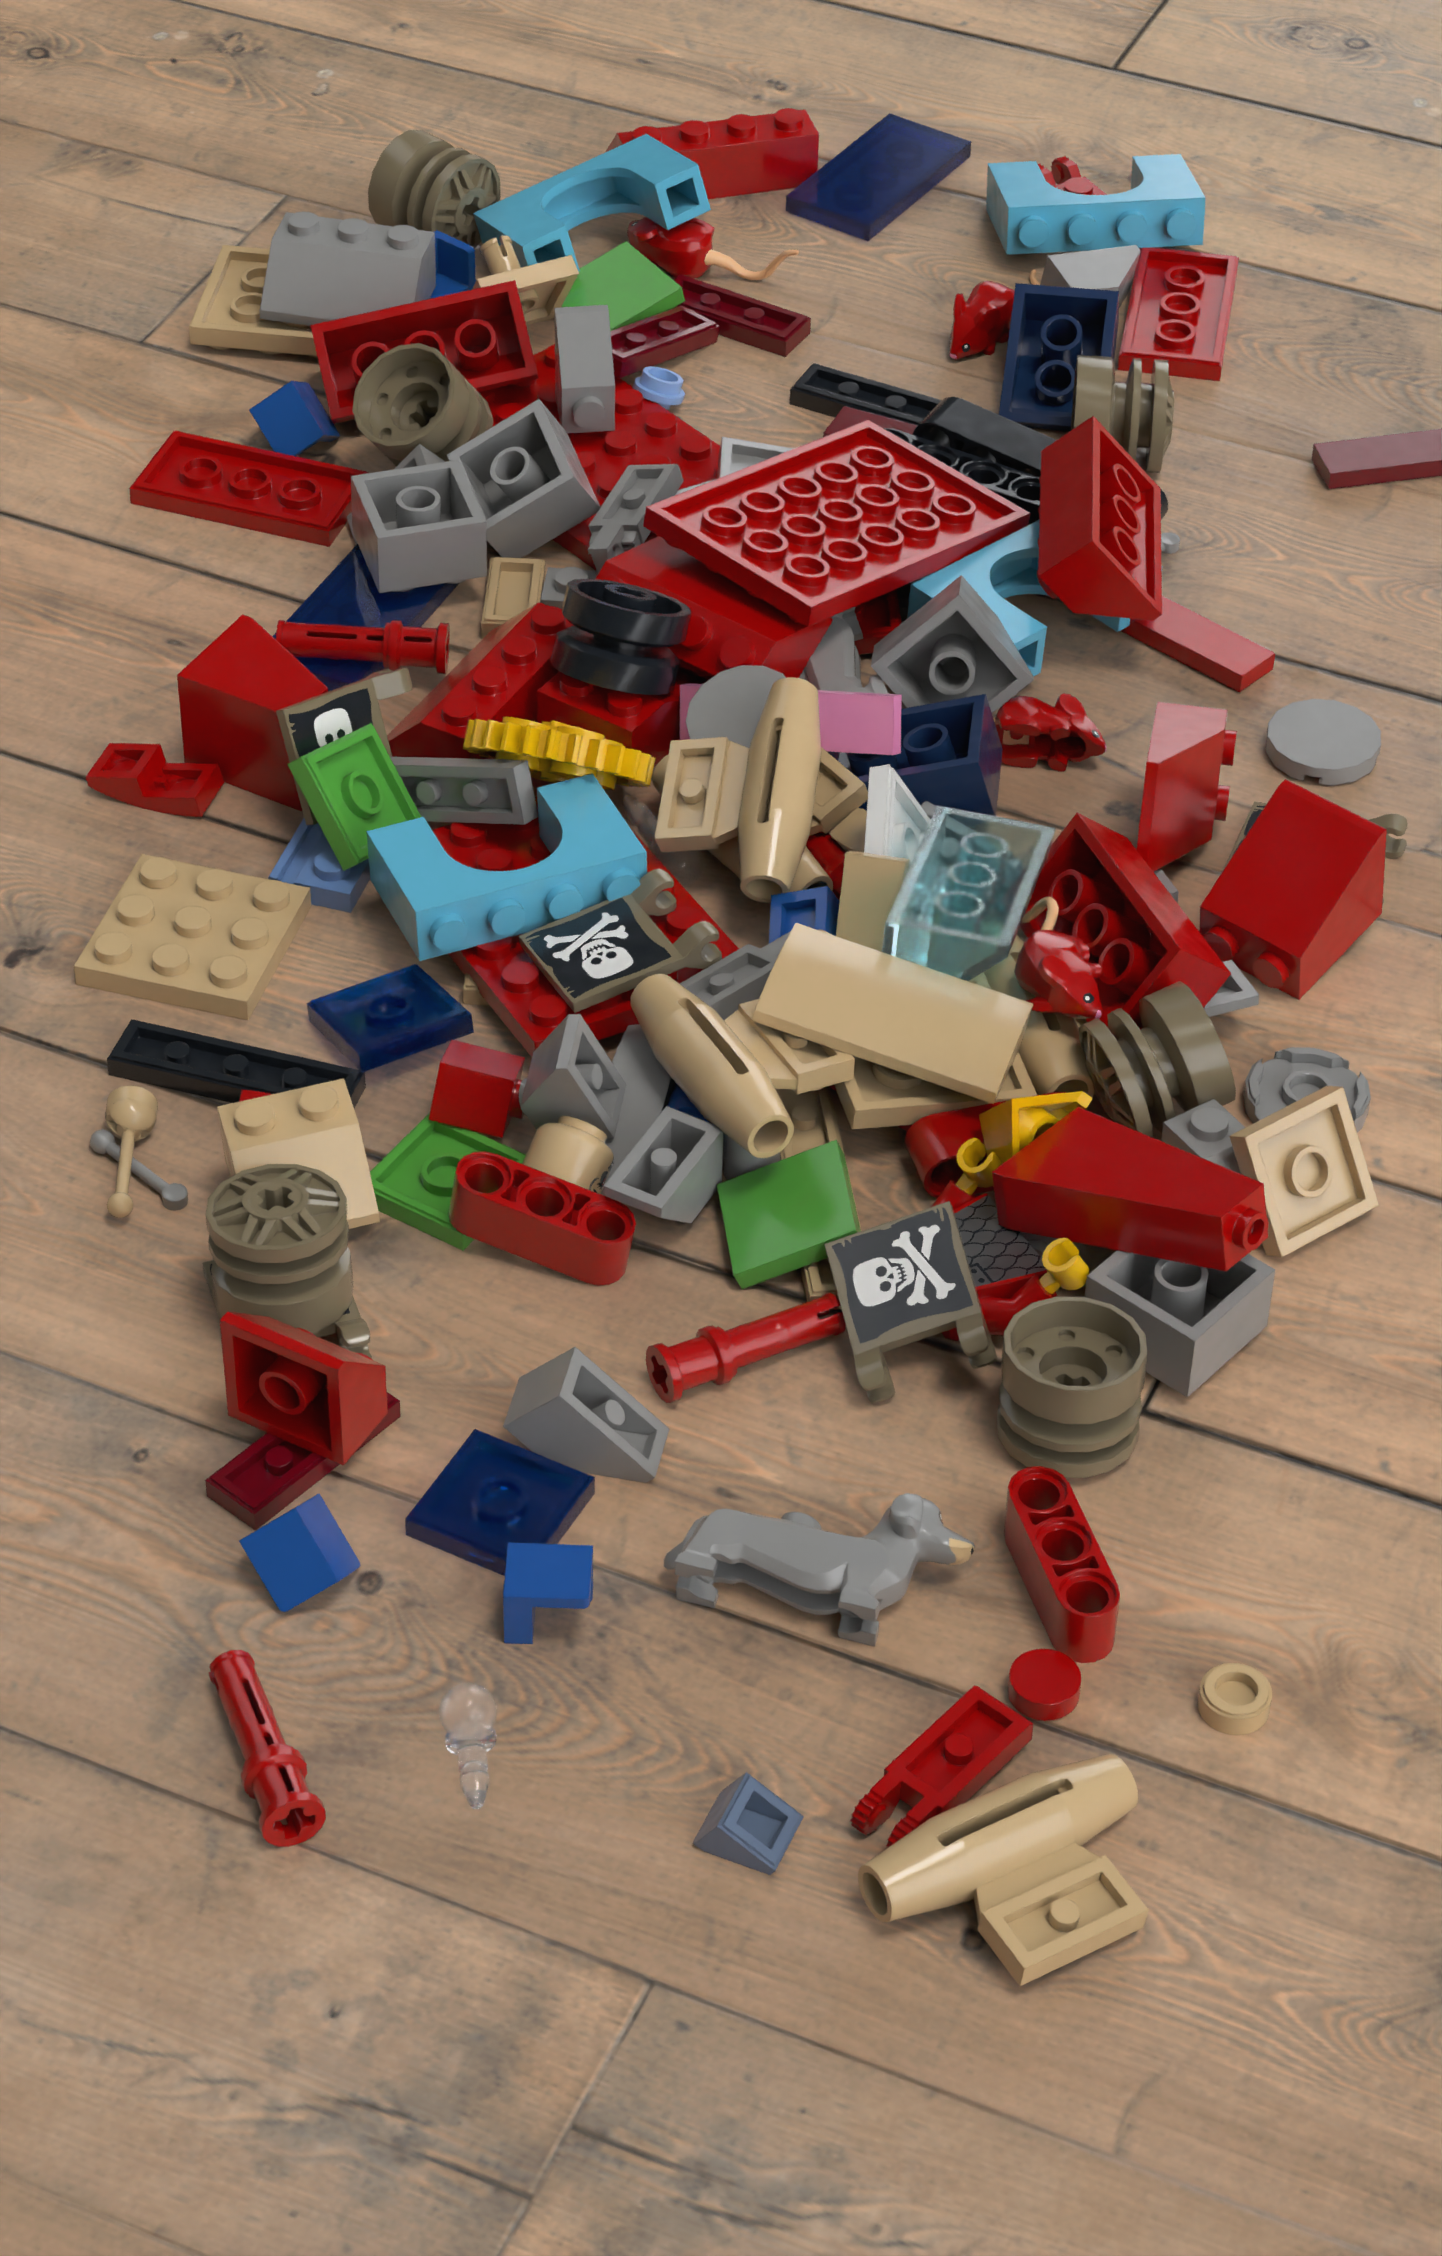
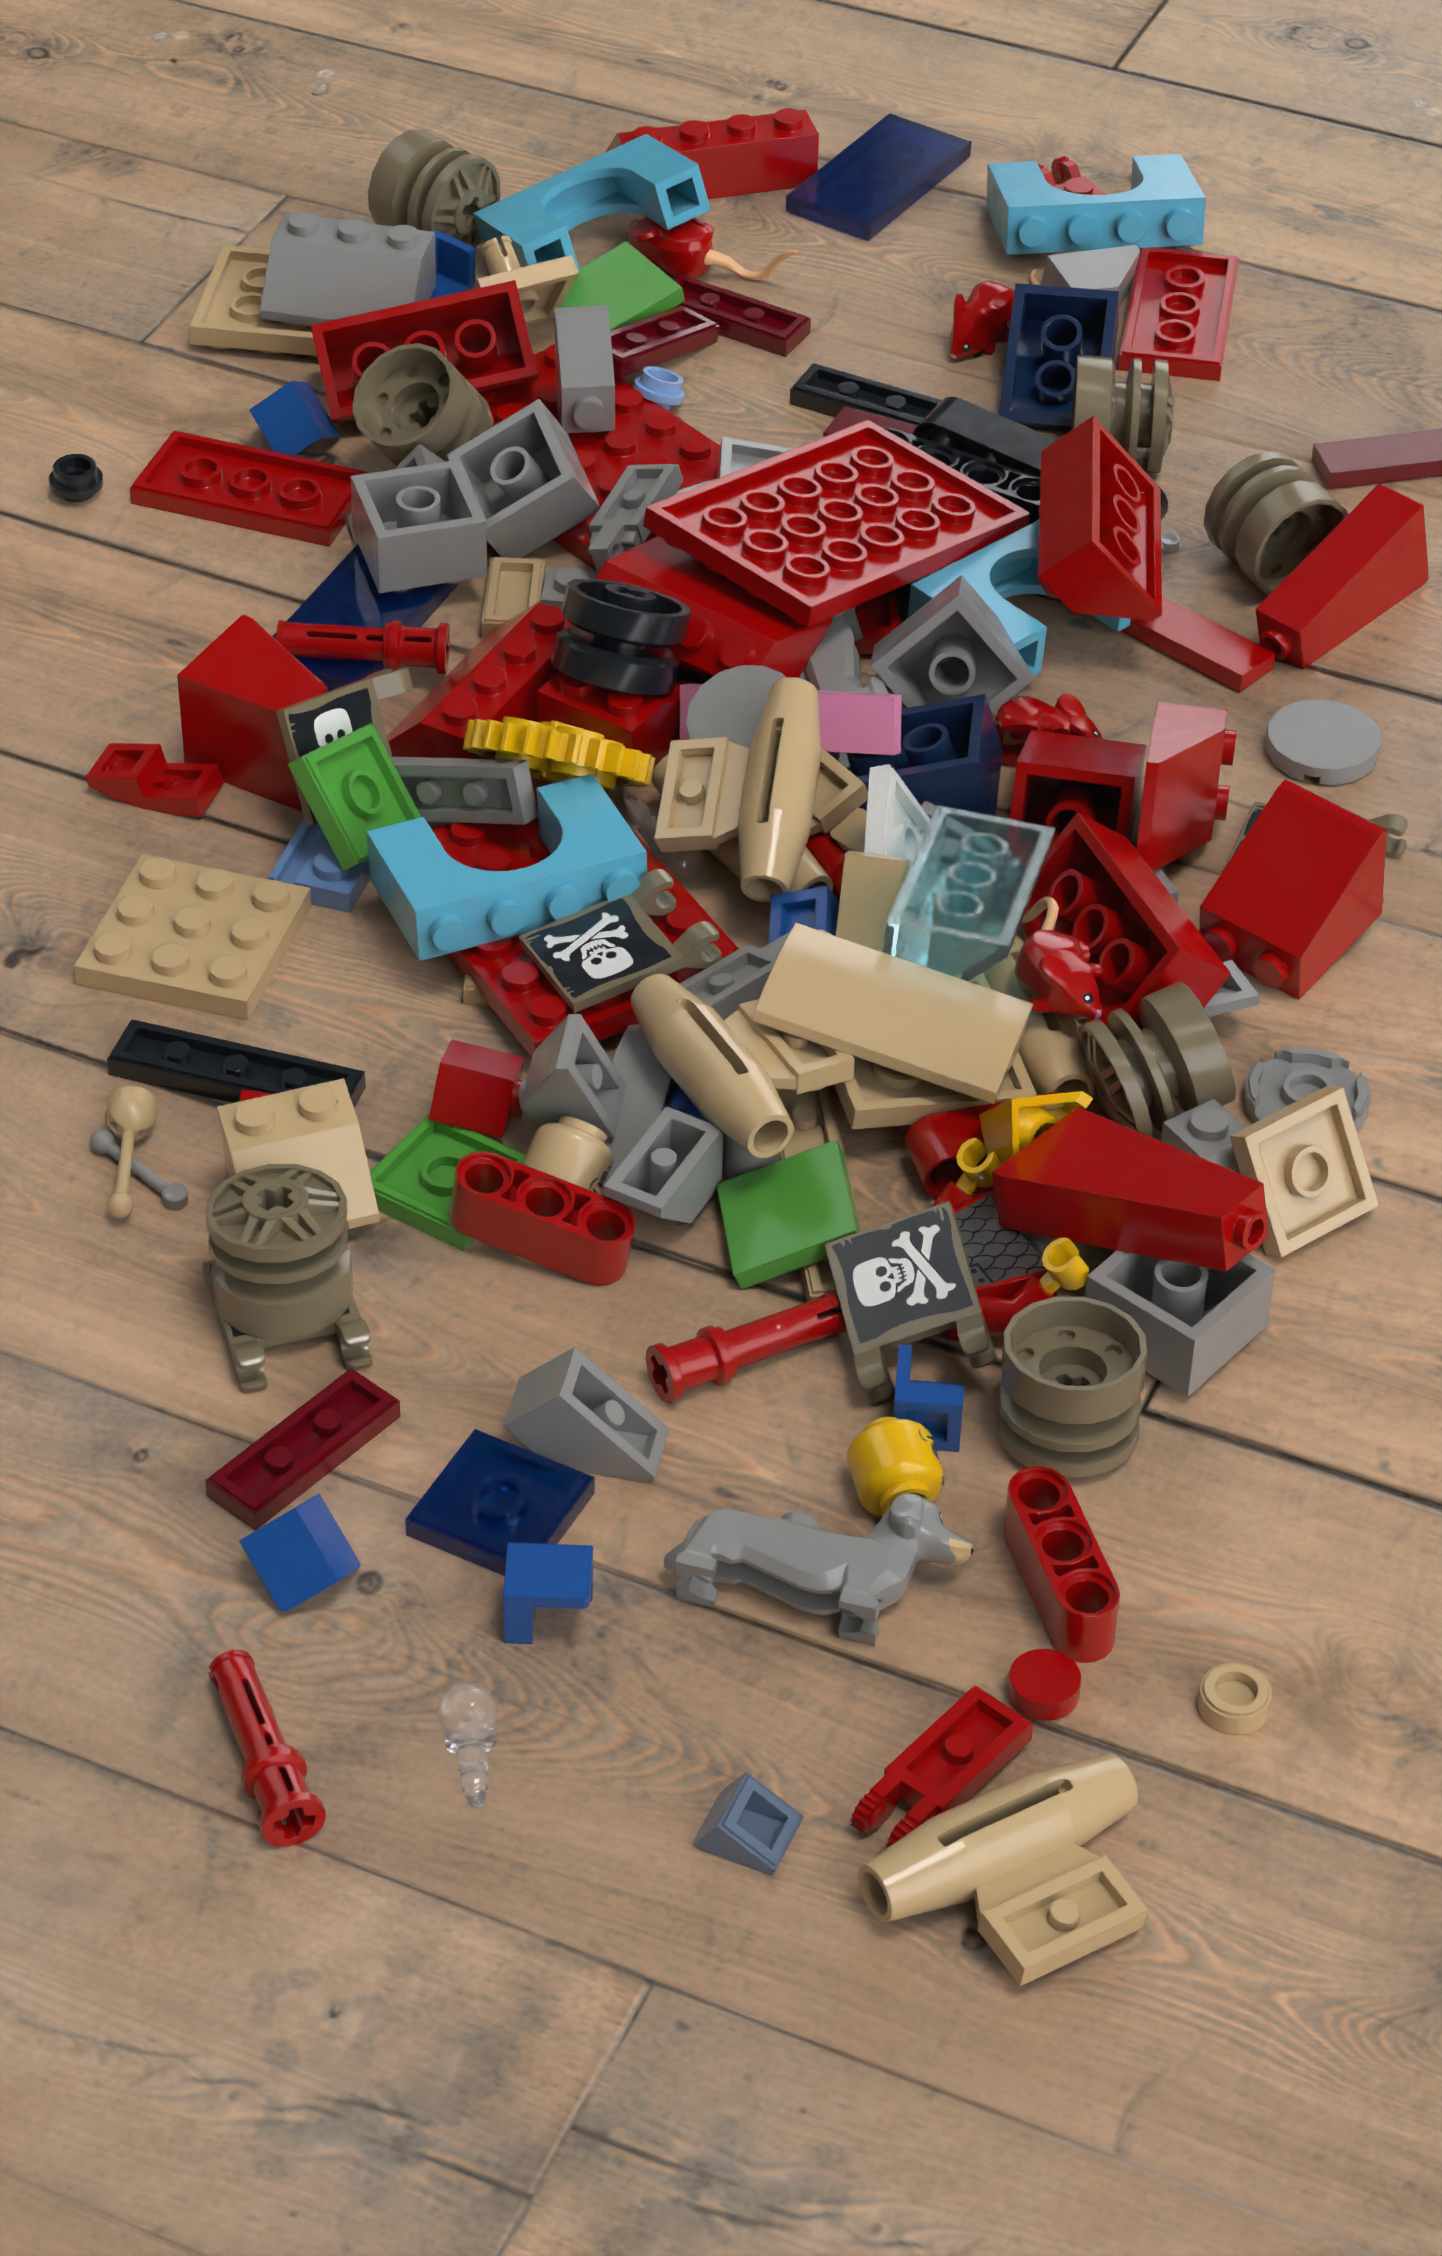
(75, 477): none -> black plate
(300, 1385): red slope -> none
(389, 1017): clear blue tile -> none
(894, 1460): none -> yellow head
(930, 1403): none -> blue panel
(1081, 775): none -> red slope
(1269, 516): none -> dark tan wheel
(1348, 579): none -> red slope

